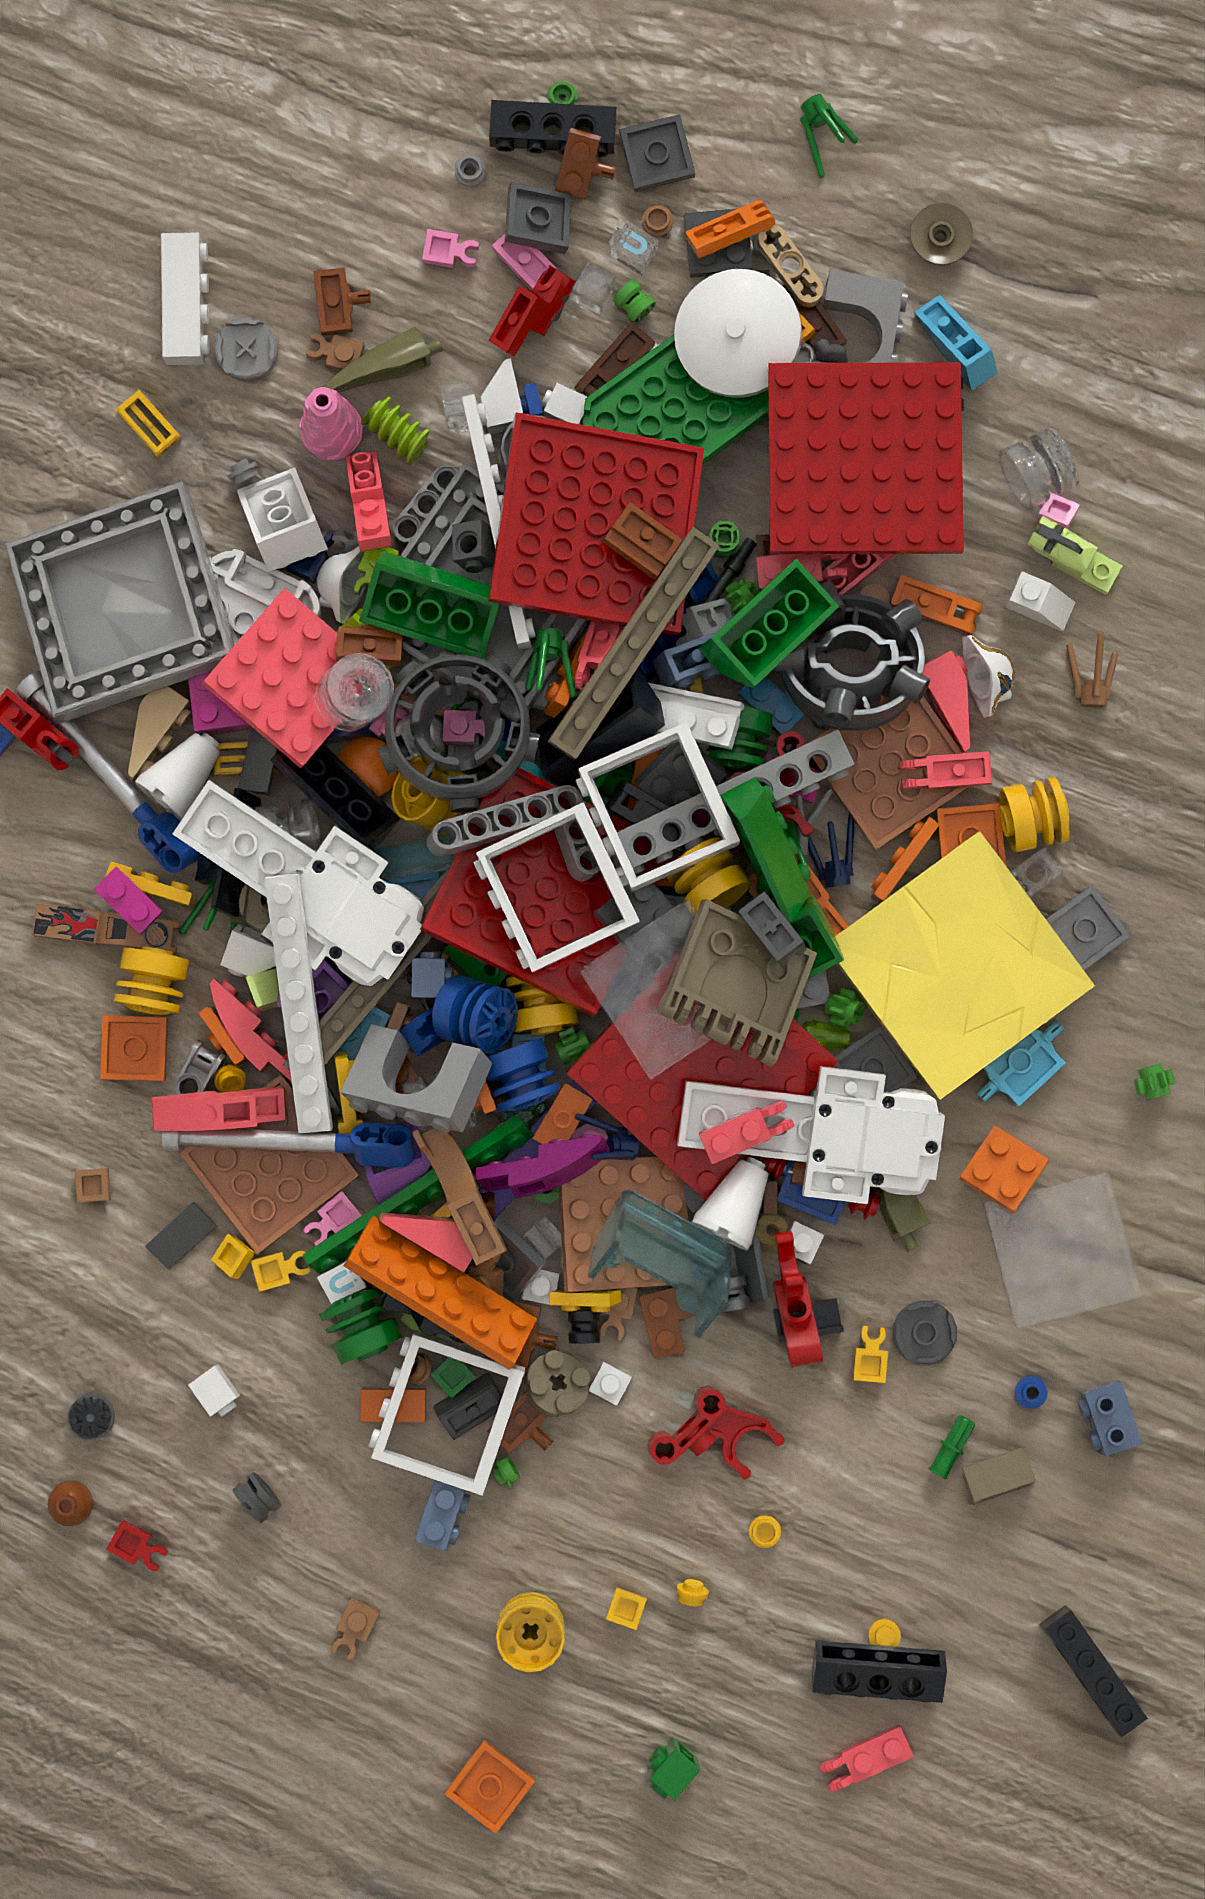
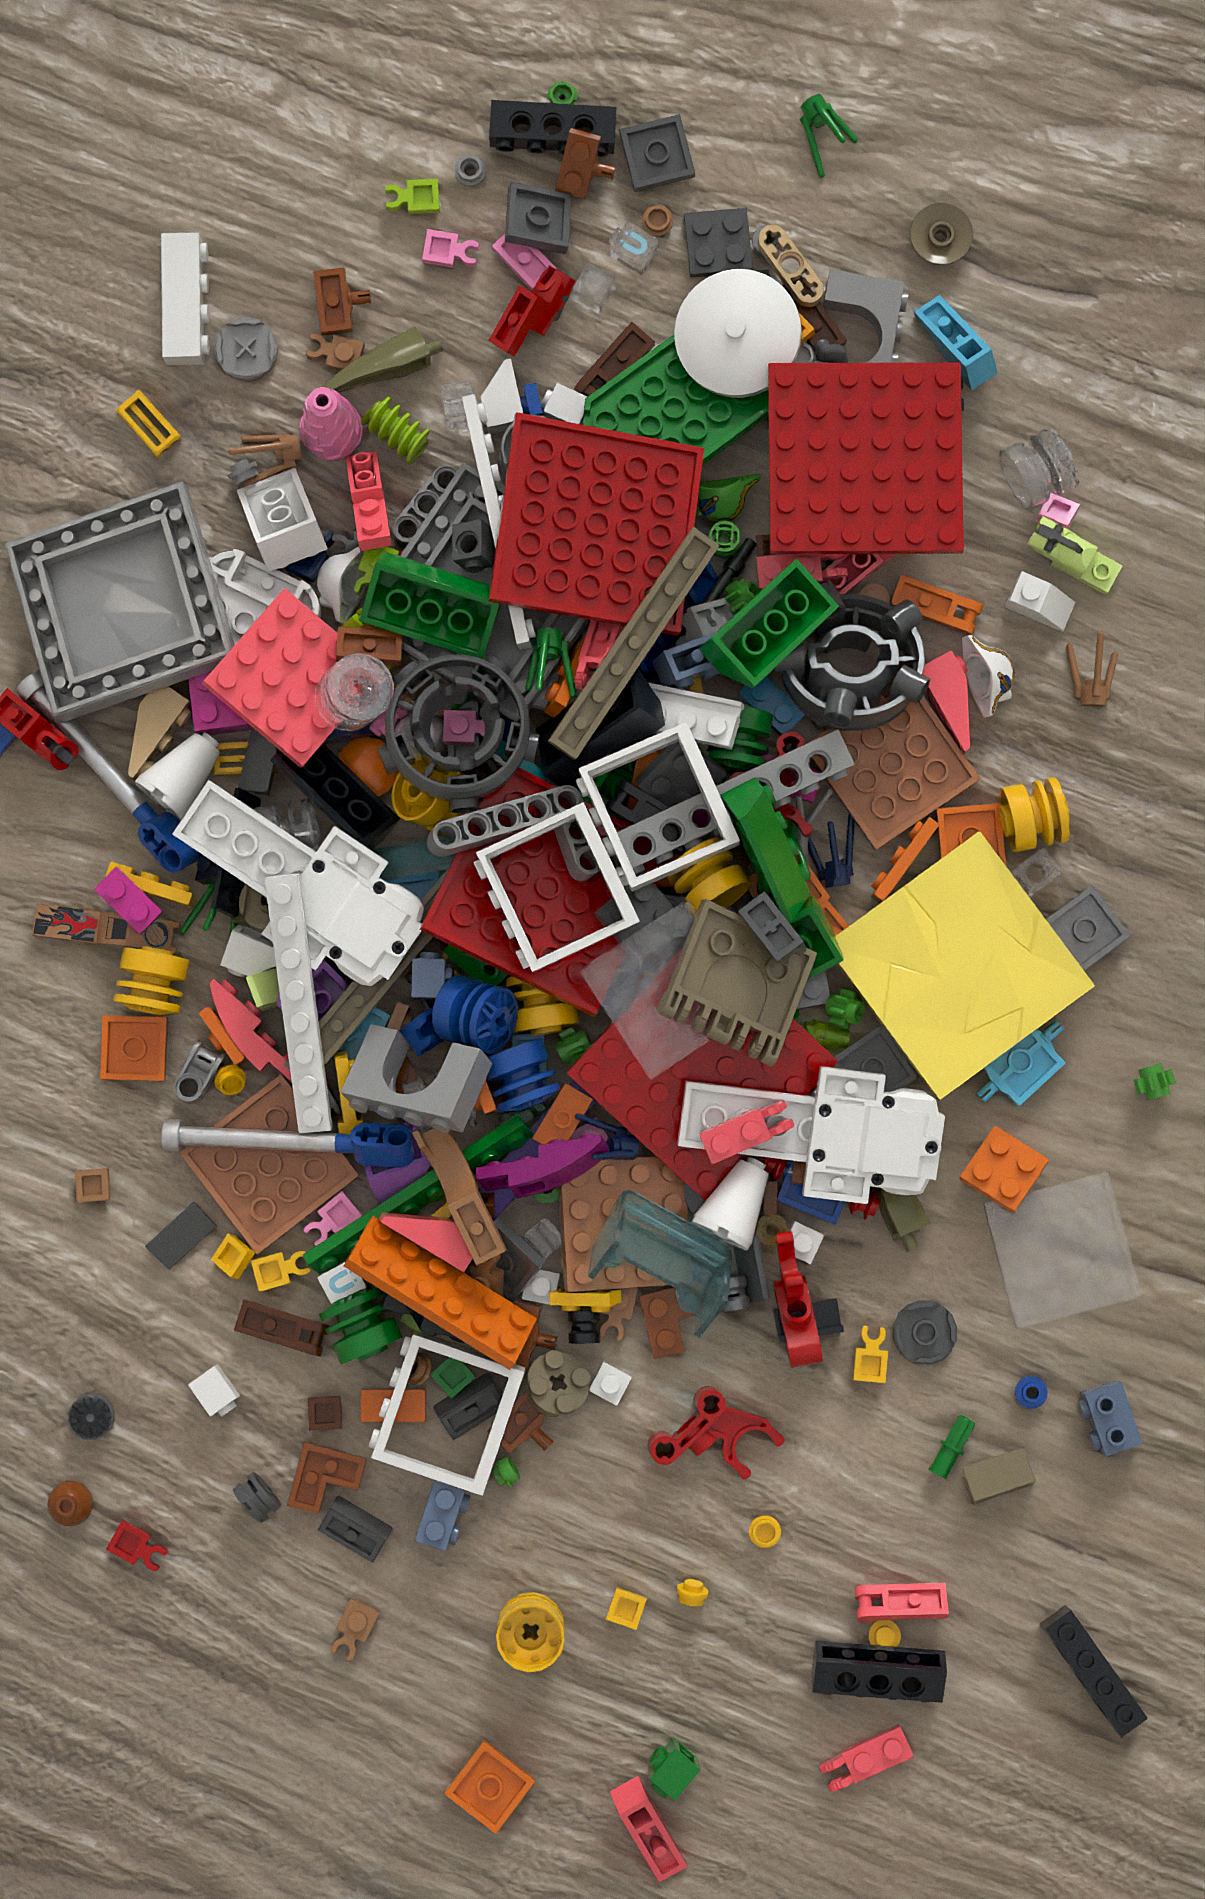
(218, 1110): coral slope -> none
(280, 1327): none -> reddish brown plate
(285, 446): none -> medium nougat plant
(322, 1466): none -> dark orange plate
(325, 1413): none -> reddish brown plate
(355, 1528): none -> dark grey slope
(420, 196): none -> lime plate
(634, 301): bright green wheel -> none
(642, 540): dark orange plate -> none
(648, 1828): none -> coral slope
(724, 497): none -> bright green hat
(730, 228): orange hinge -> none
(902, 1602): none -> coral plate
(950, 771): coral hinge -> none

